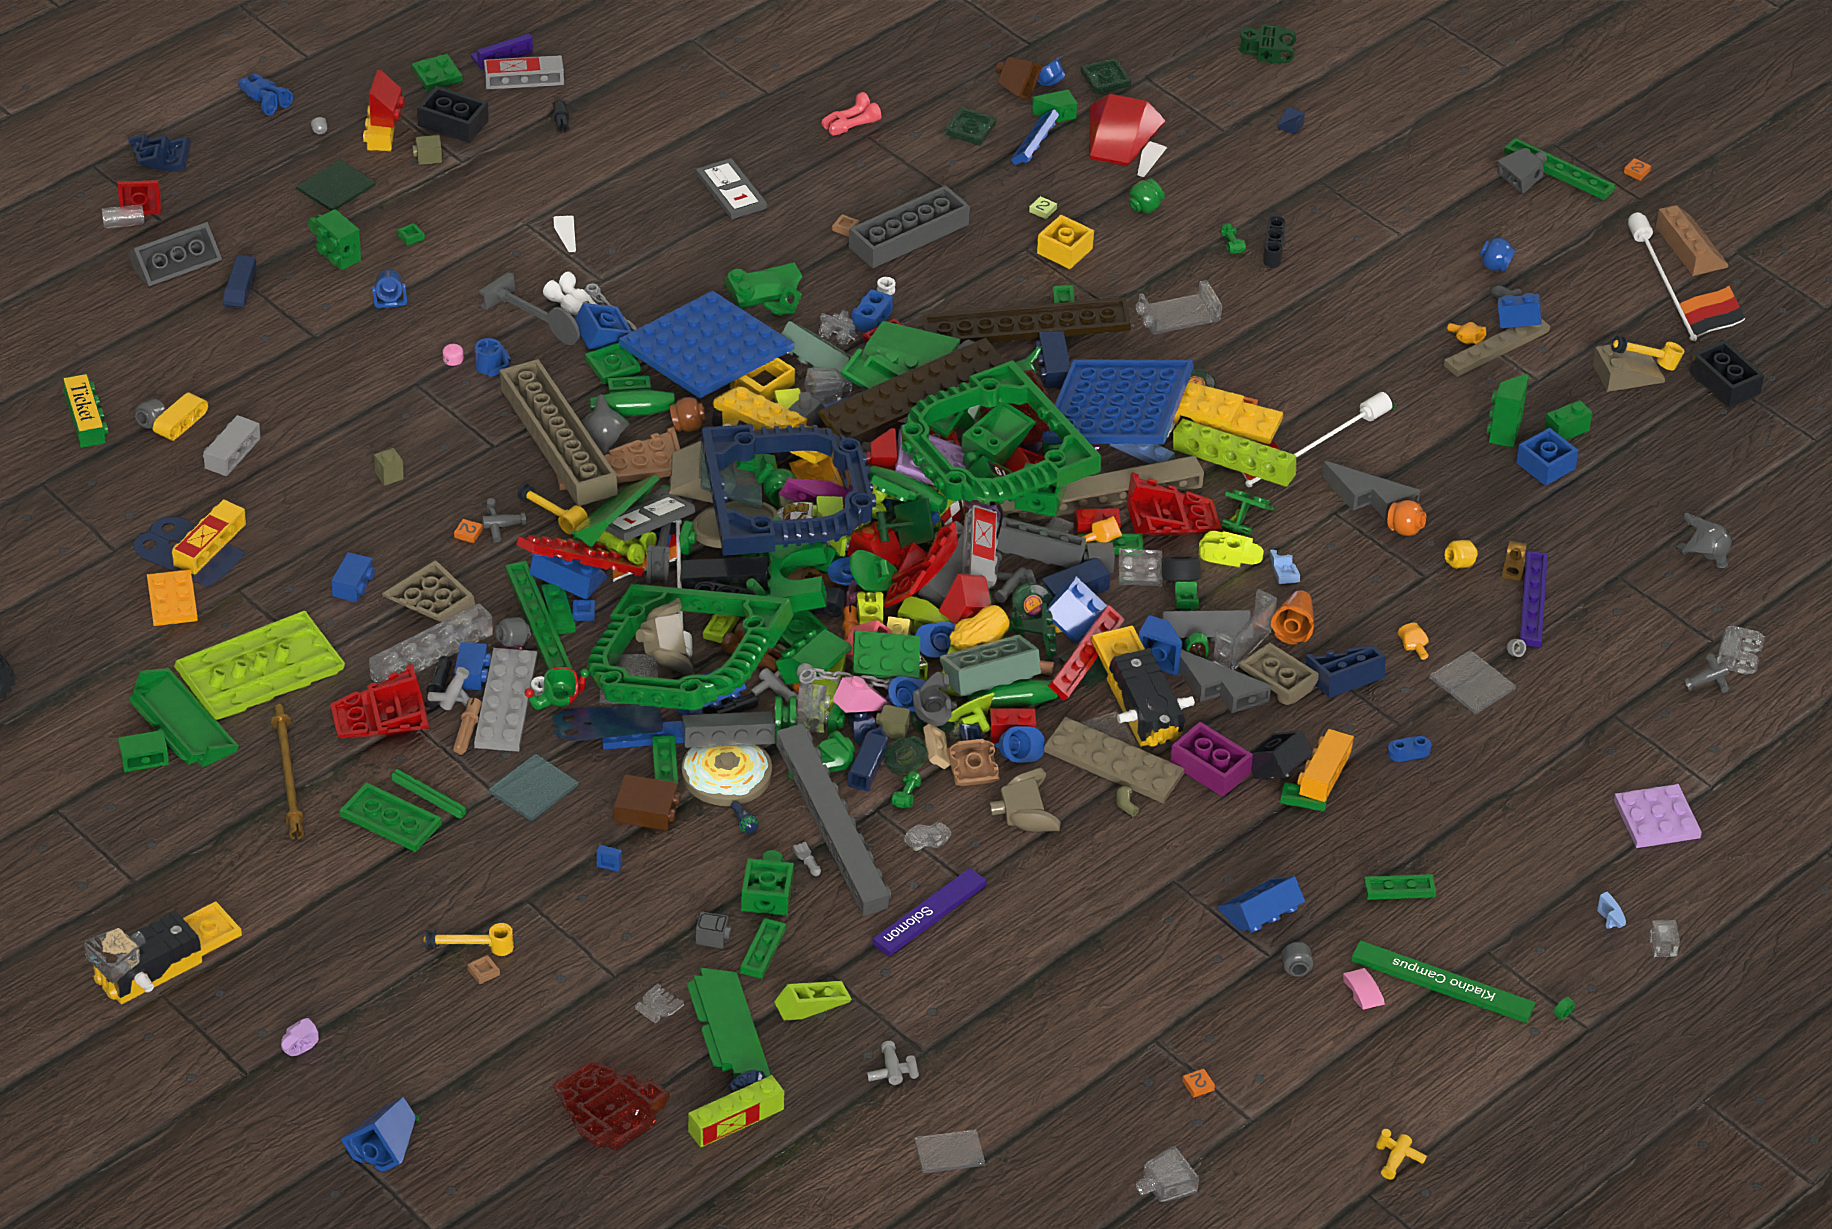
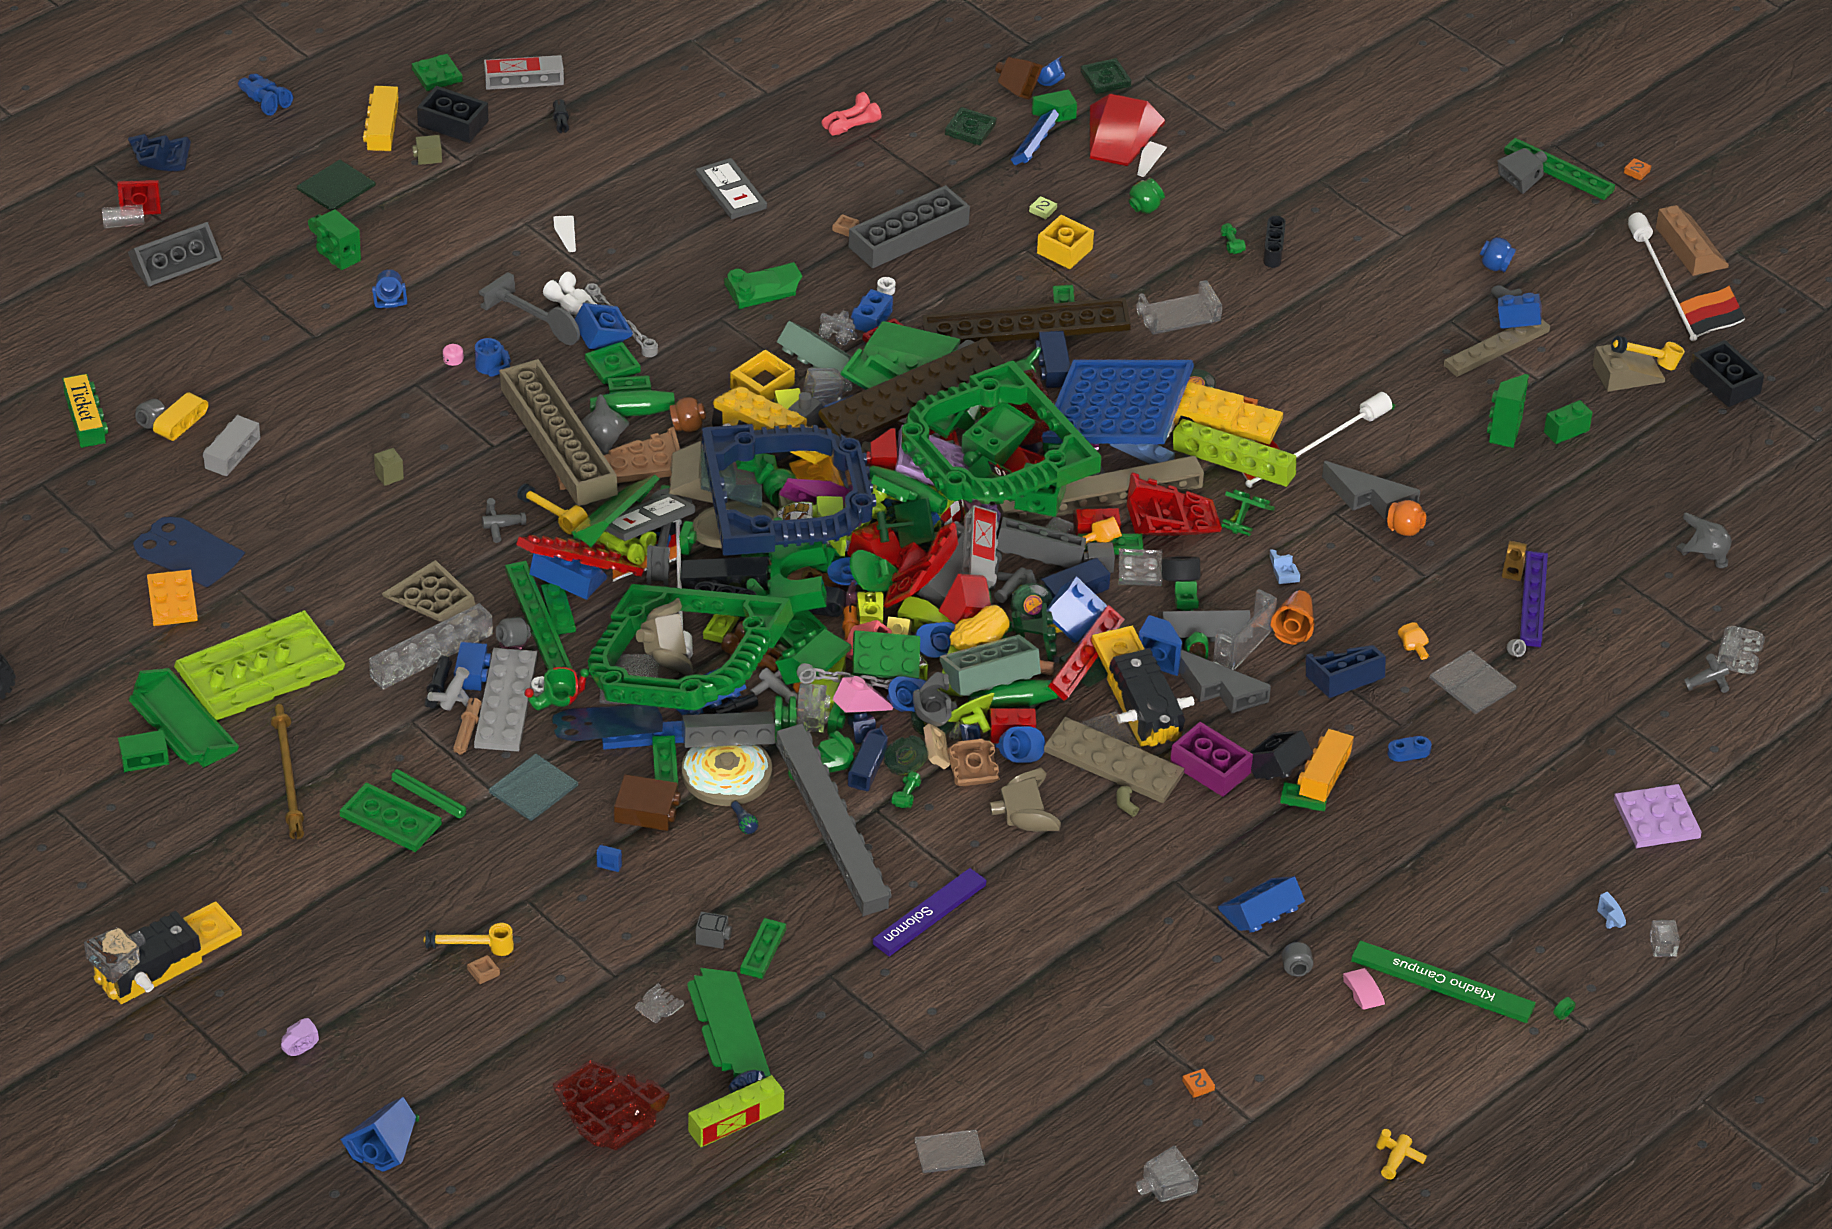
(209, 537): yellow brick -> none
(240, 281): dark blue piece -> none
(319, 125): light grey hinge -> none
(352, 577): blue brick -> none
(383, 708): red wedge -> none
(385, 101): red slope -> none
(410, 234): green tile -> none
(468, 531): orange tile -> none
(511, 48): dark purple panel -> none
(584, 610): blue tile -> none
(706, 344): blue plate -> none
(767, 884): green brick -> none
(783, 306): green bracket -> none
(804, 853): light grey piece -> none
(808, 999): lime slope -> none
(893, 1069): light grey piece -> none
(894, 721): olive brick -> none
(928, 836): clear piece -> none
(1229, 549): neon yellow piece -> none
(1258, 43): dark green piece -> none
(1283, 672): dark tan slope -> none
(1291, 120): dark blue slope -> none
(1399, 887): green plate -> none
(1460, 554): yellow head -> none
(1468, 333): light orange piece -> none
(1547, 456): blue brick -> none

